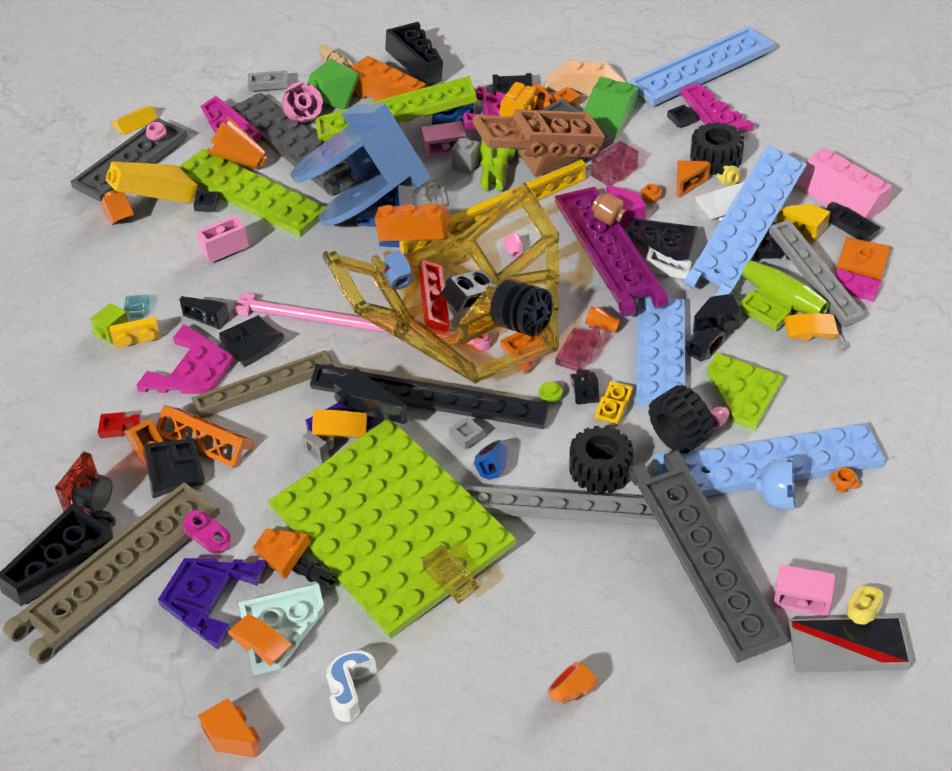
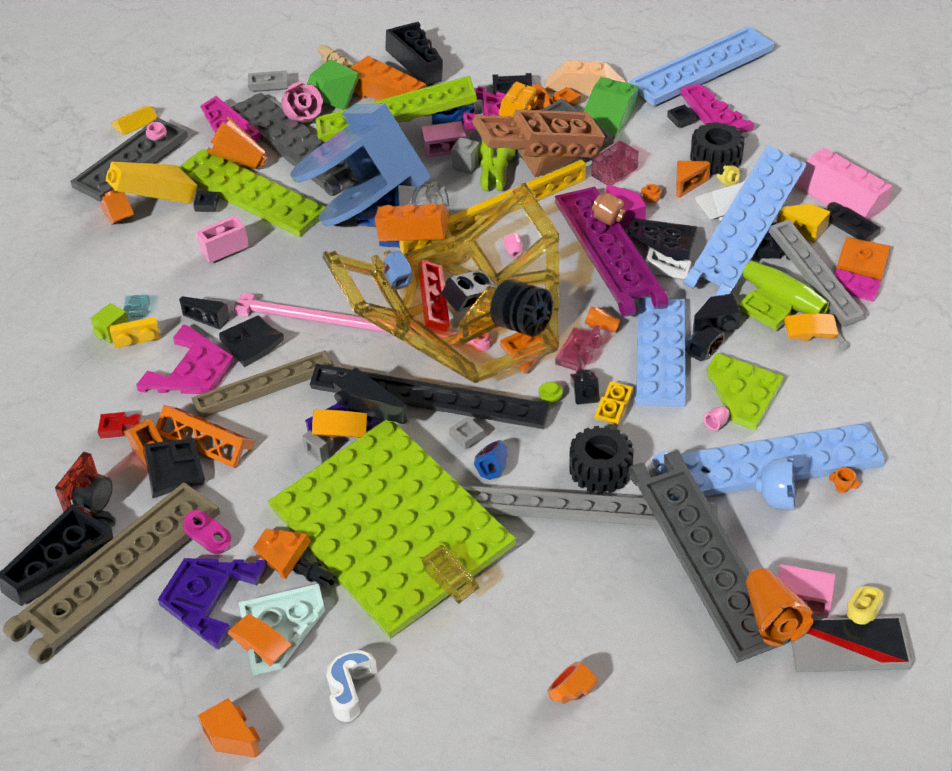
(681, 419): black tyre -> none
(777, 608): none -> orange cone

